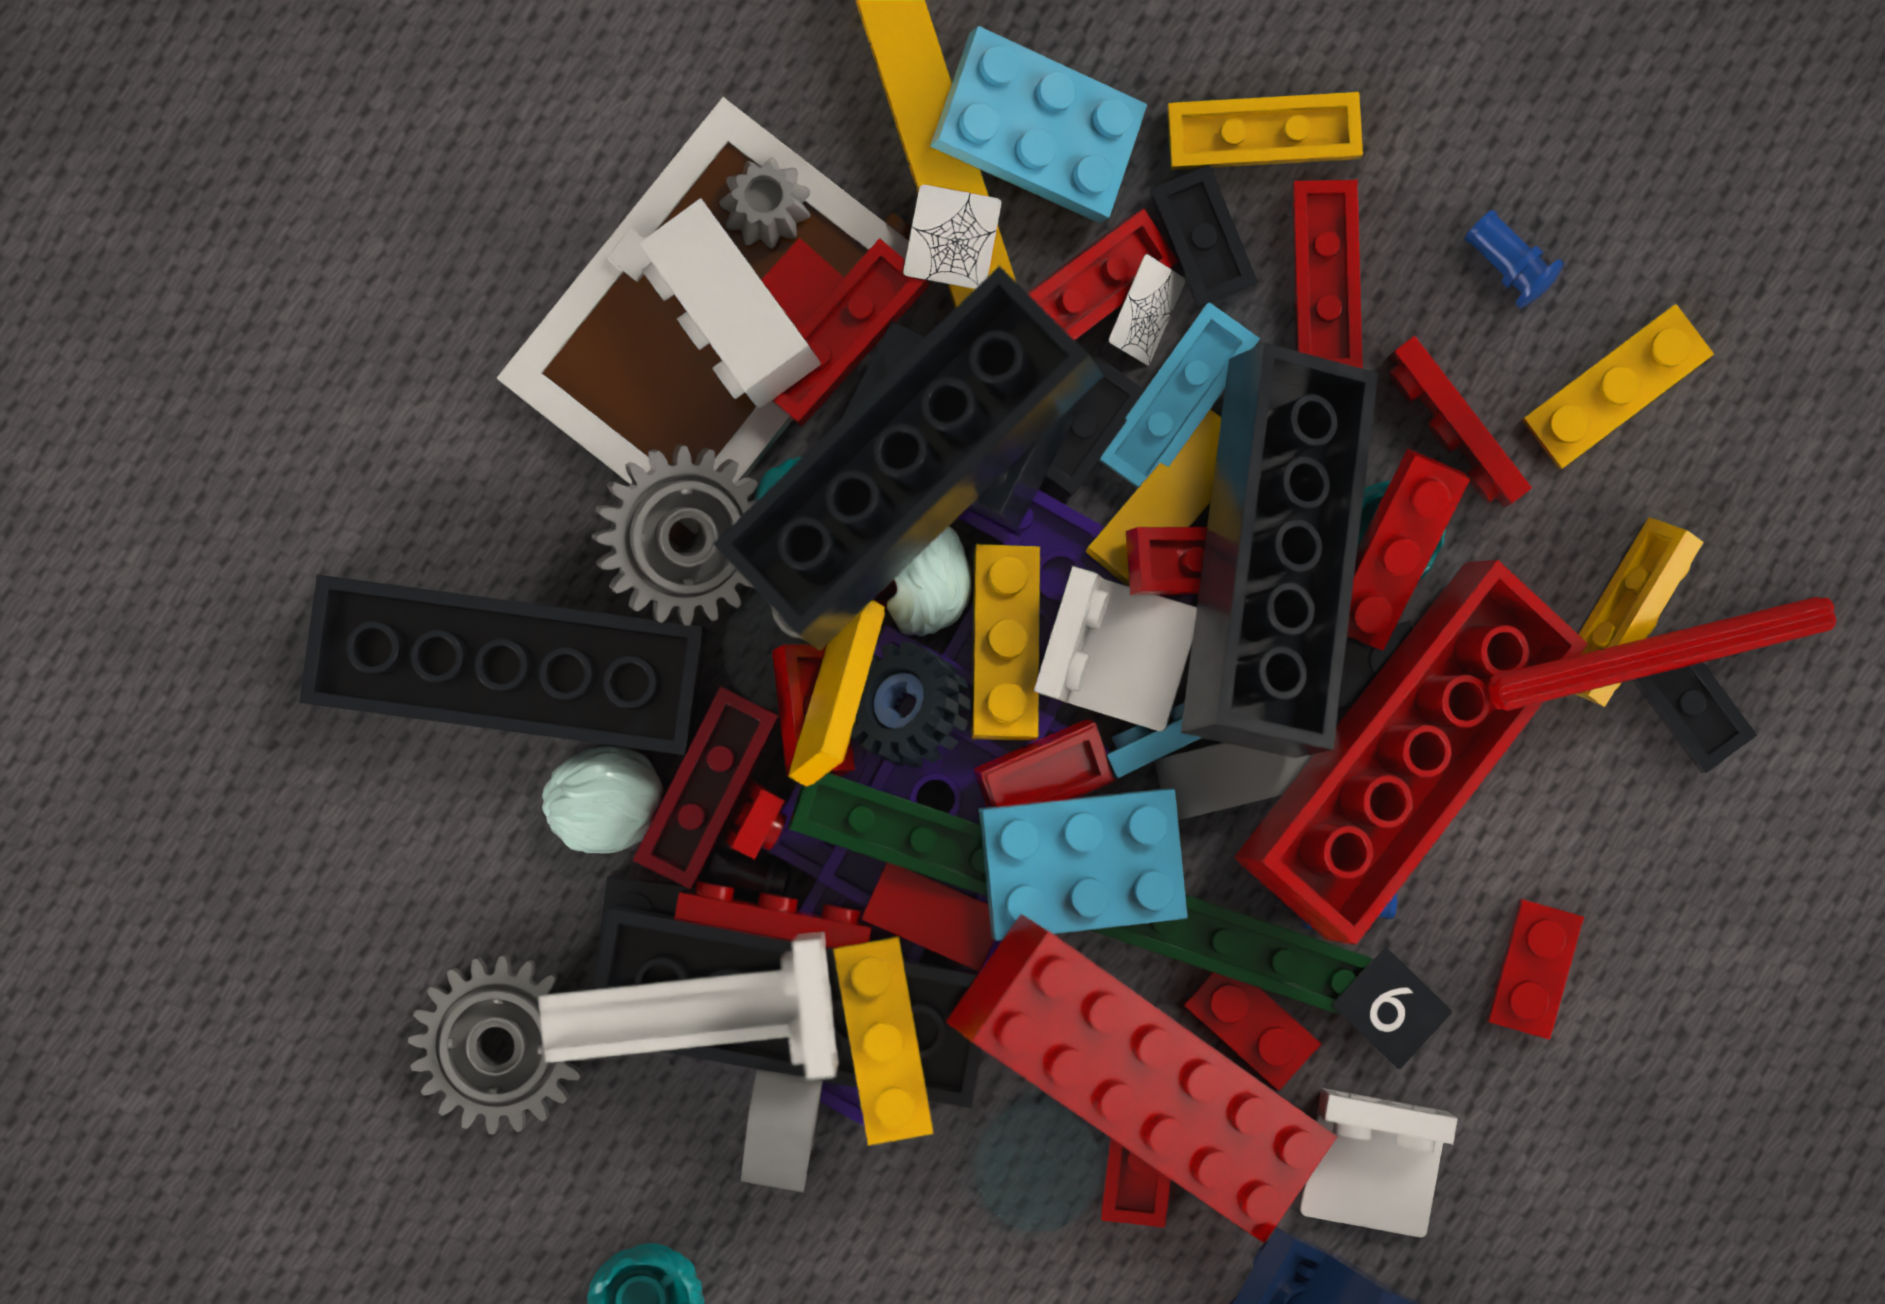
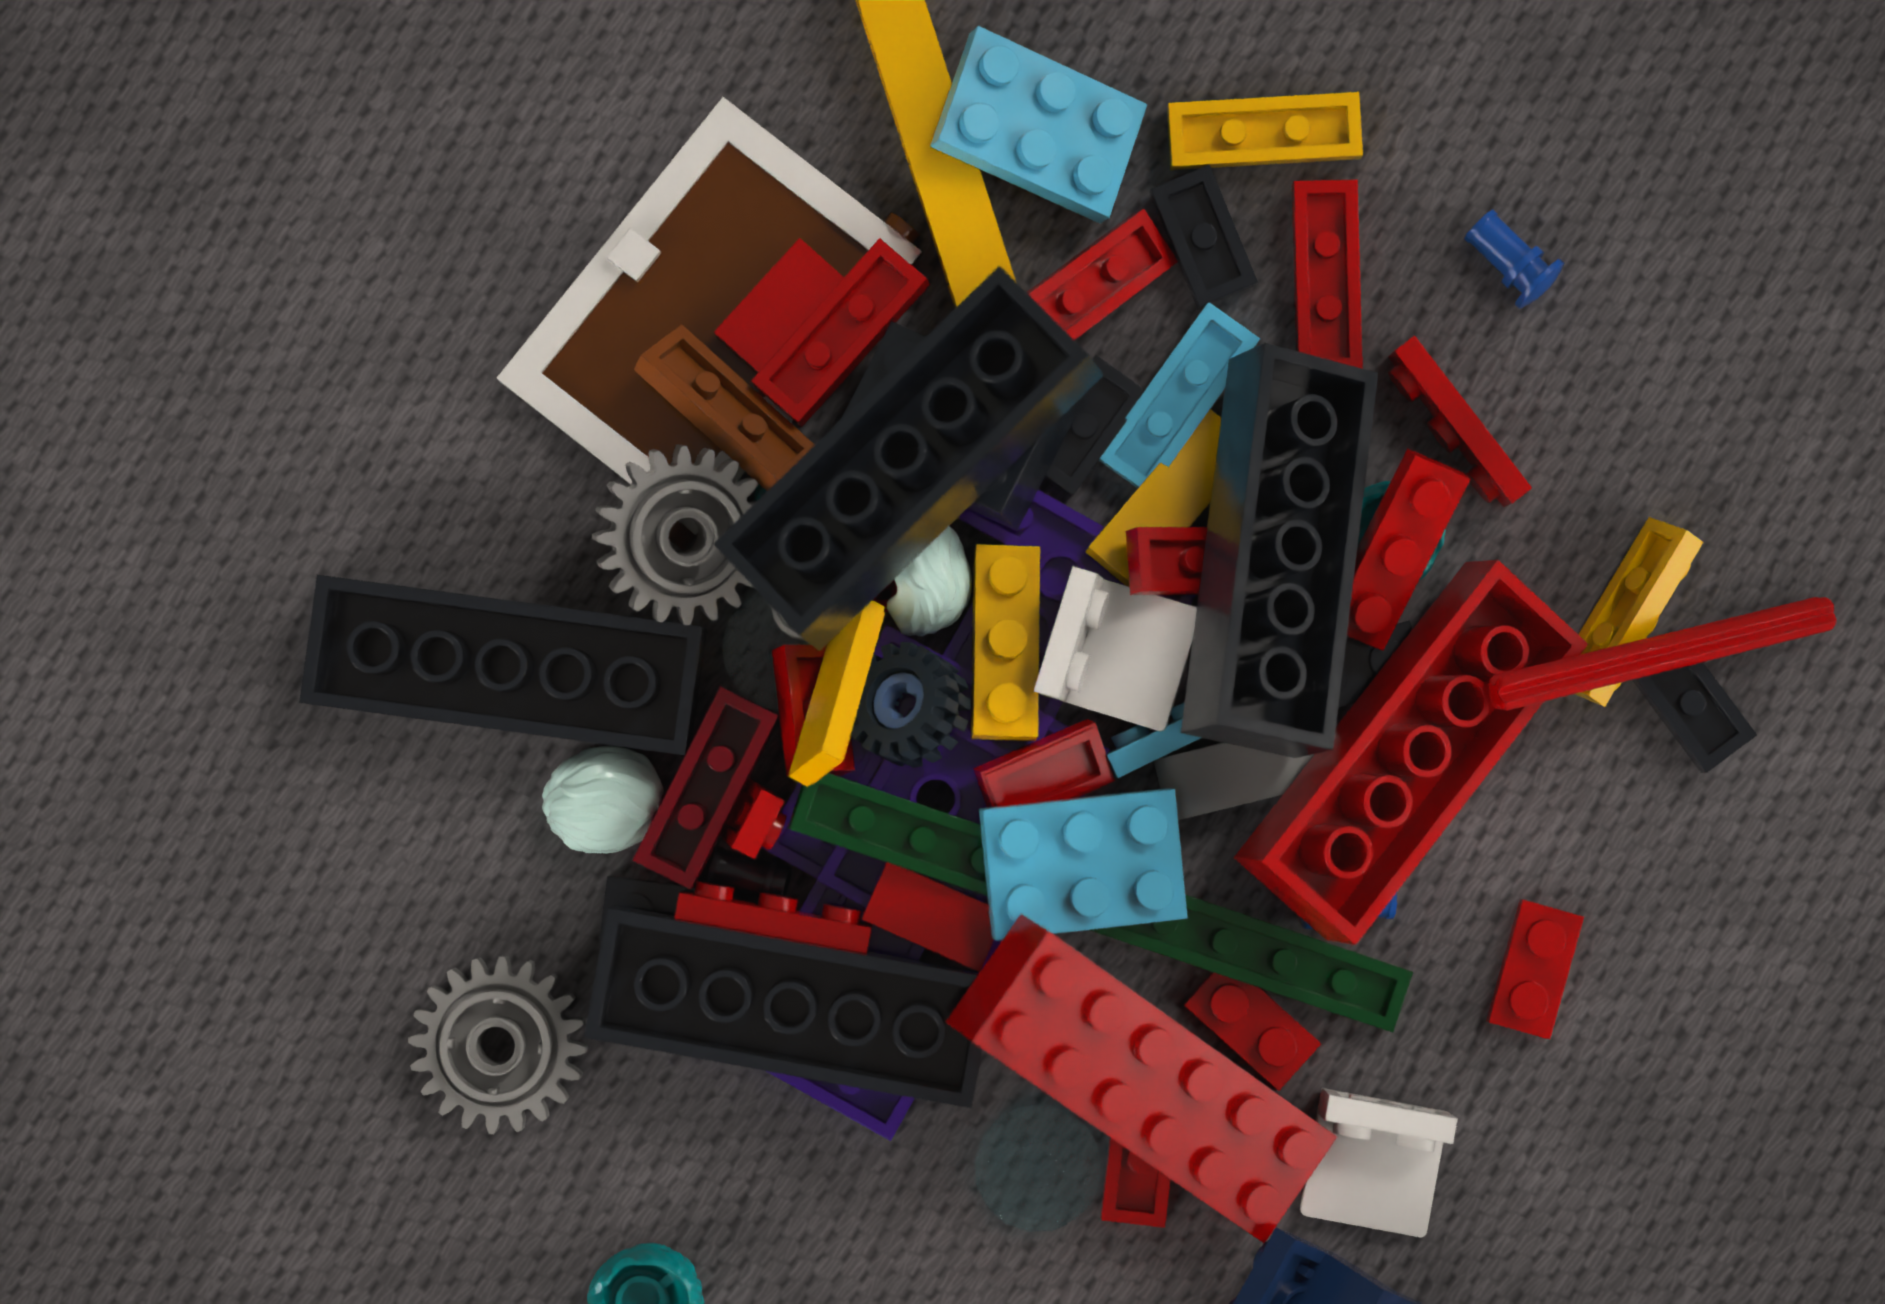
(702, 1013): white bracket -> none
(723, 406): none -> dark orange plate
(726, 306): white brick -> none
(765, 203): light grey piece -> none
(780, 1130): light grey beam -> none
(883, 1040): yellow plate -> none
(952, 236): white sticker -> none
(1147, 309): white sticker -> none
(1392, 1008): black sticker -> none
(1617, 386): yellow plate -> none

